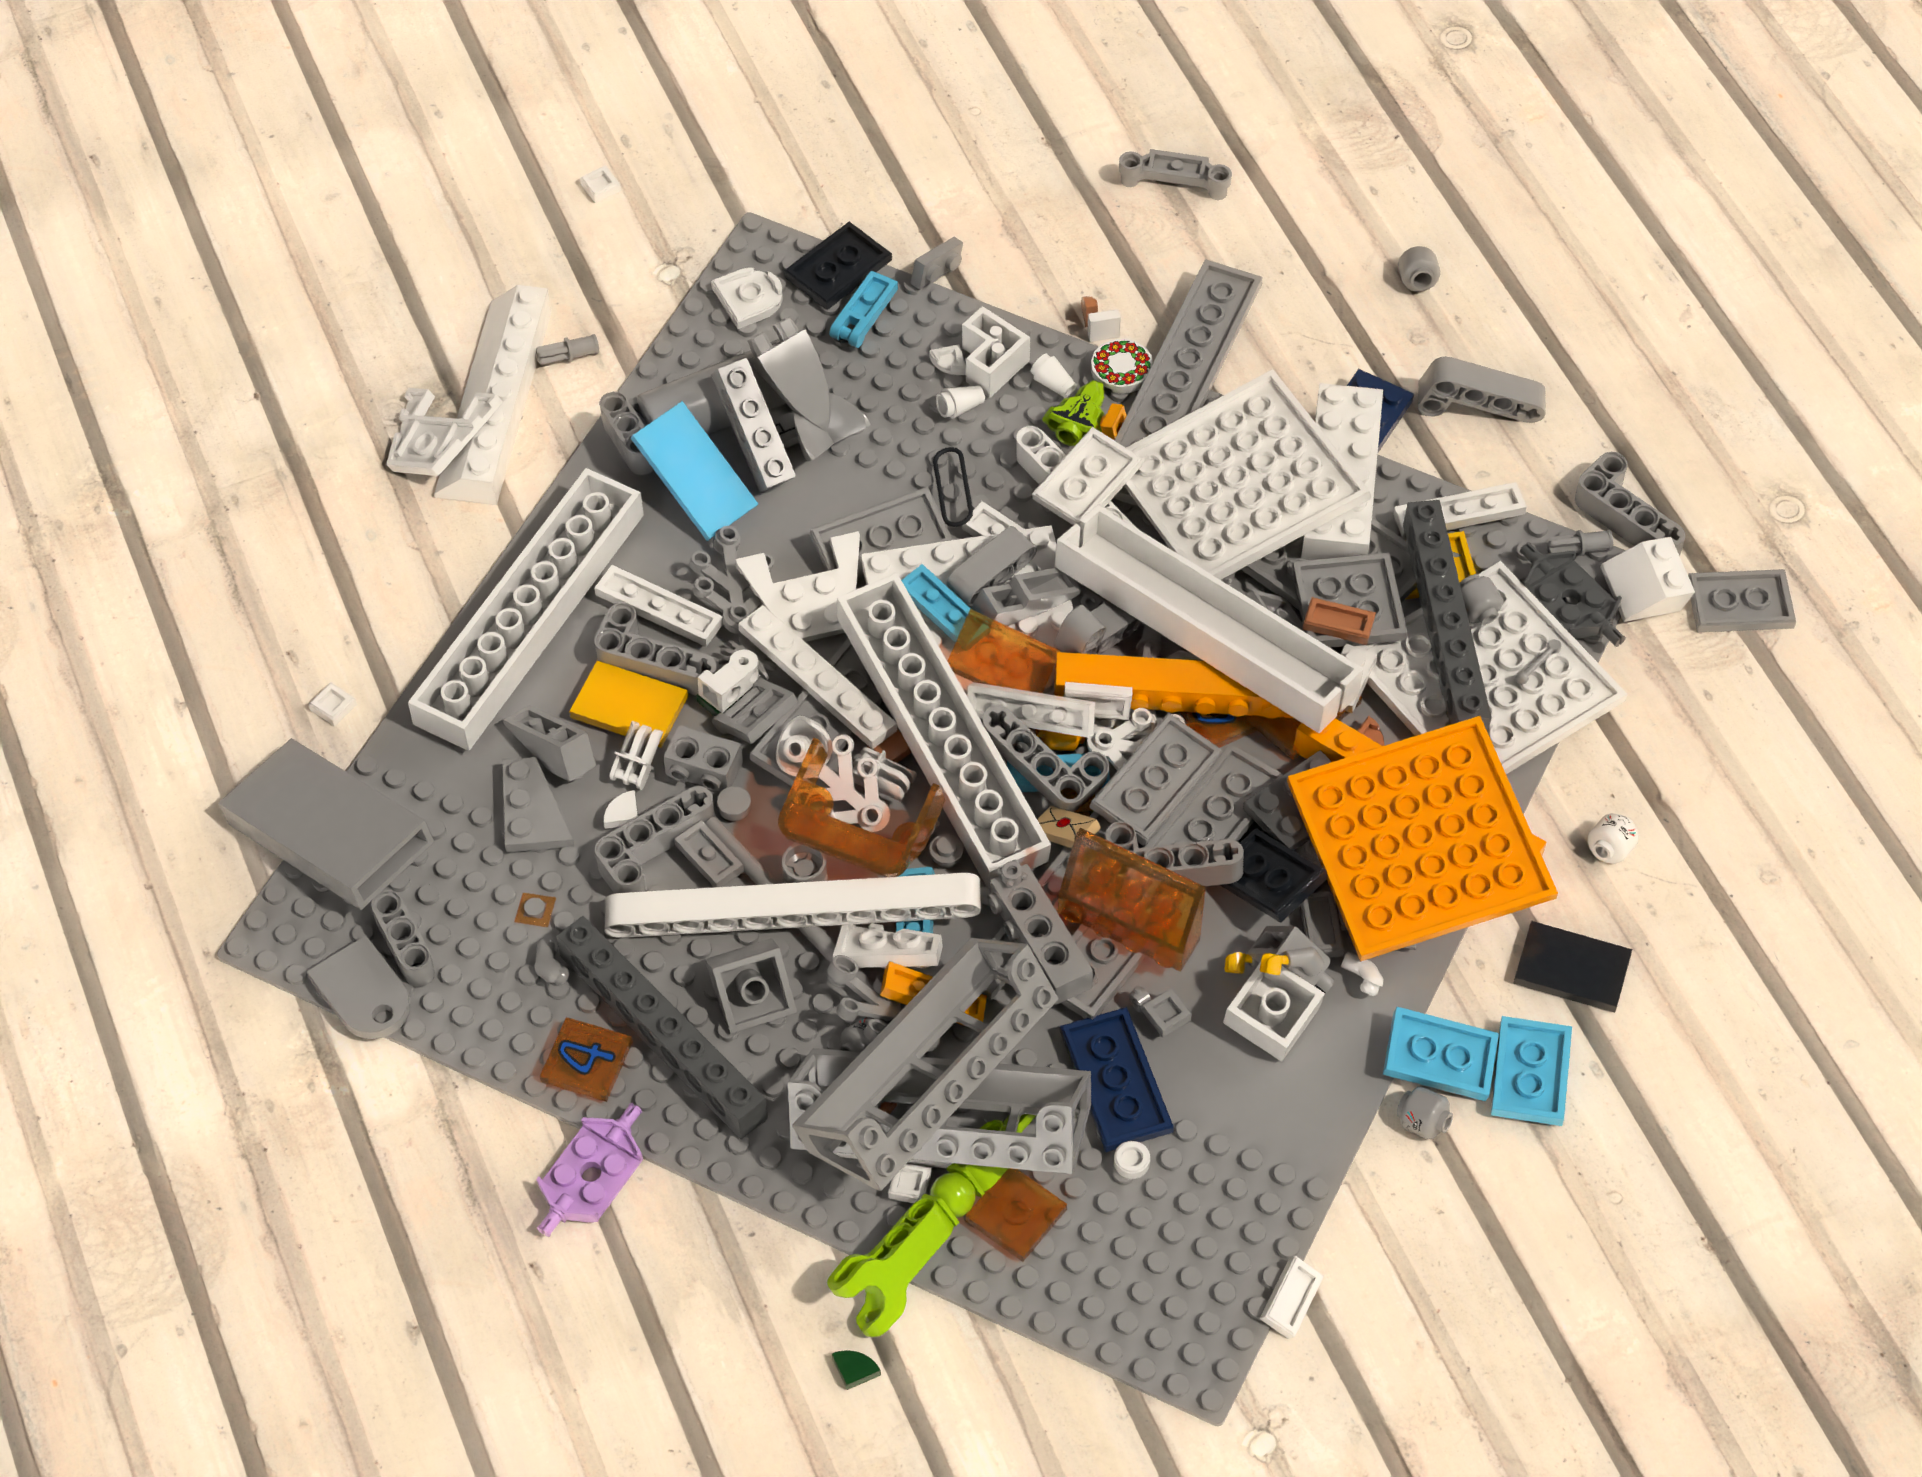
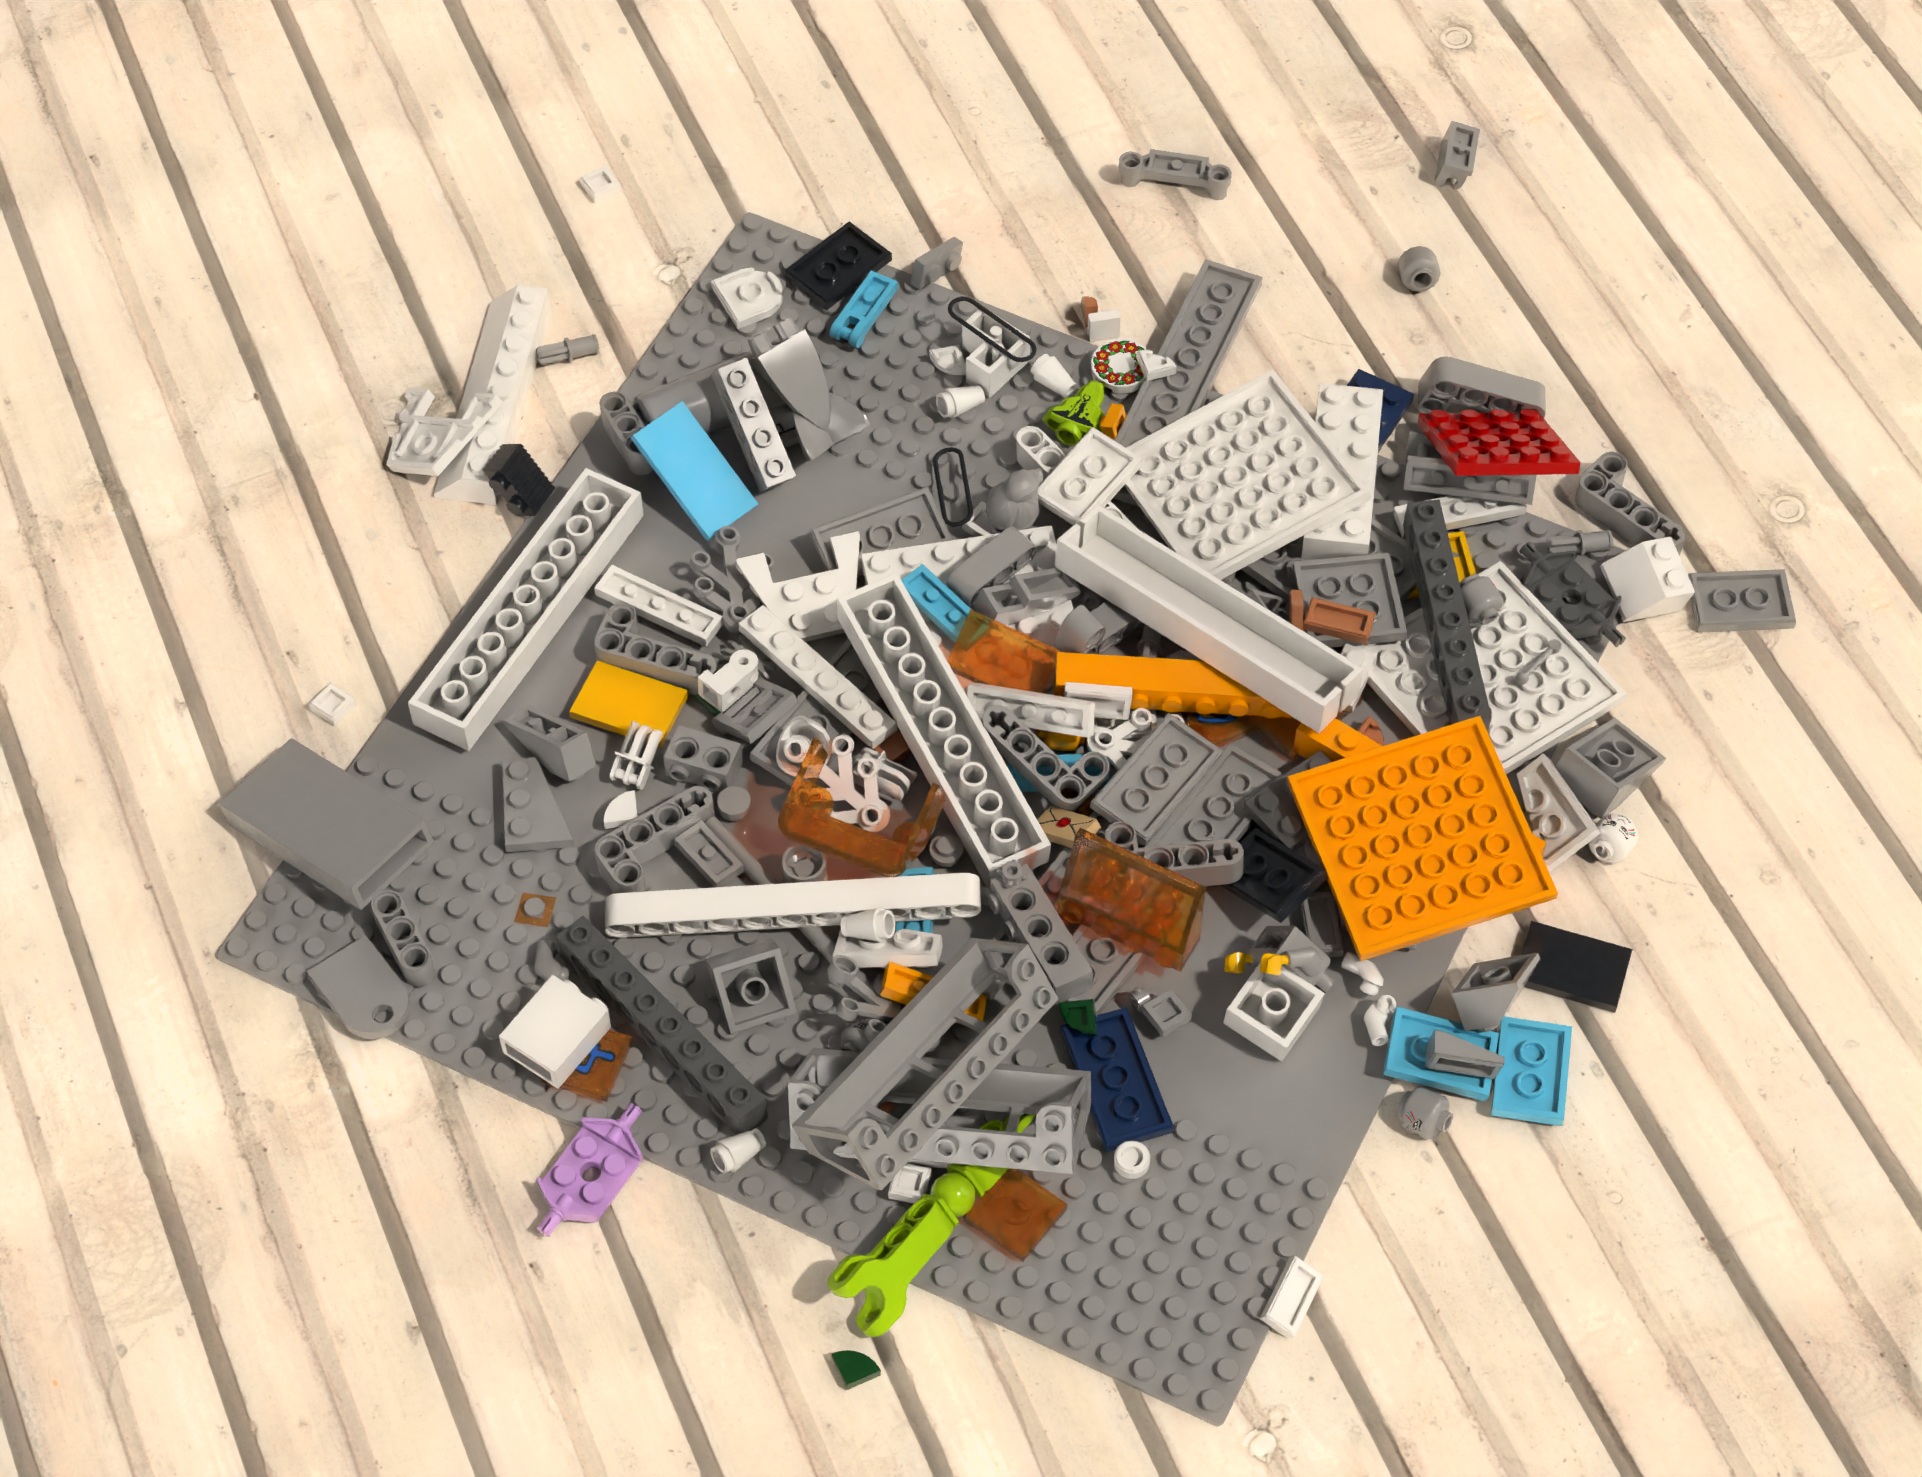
(518, 480): none -> black brick
(555, 1030): none -> white brick
(736, 1150): none -> white cone
(869, 925): none -> white cone
(985, 338): none -> black piece
(1015, 500): none -> light grey hair
(1080, 1016): none -> dark green tile
(1154, 365): none -> white tile
(1296, 608): none -> nougat tile
(1377, 1017): none -> white arm
(1431, 474): none -> light grey fence
(1457, 154): none -> light grey hinge
(1459, 1056): none -> light grey slope
(1491, 990): none -> light grey slope
(1497, 443): none -> red piece
(1554, 812): none -> white wing
(1607, 766): none -> light grey slope

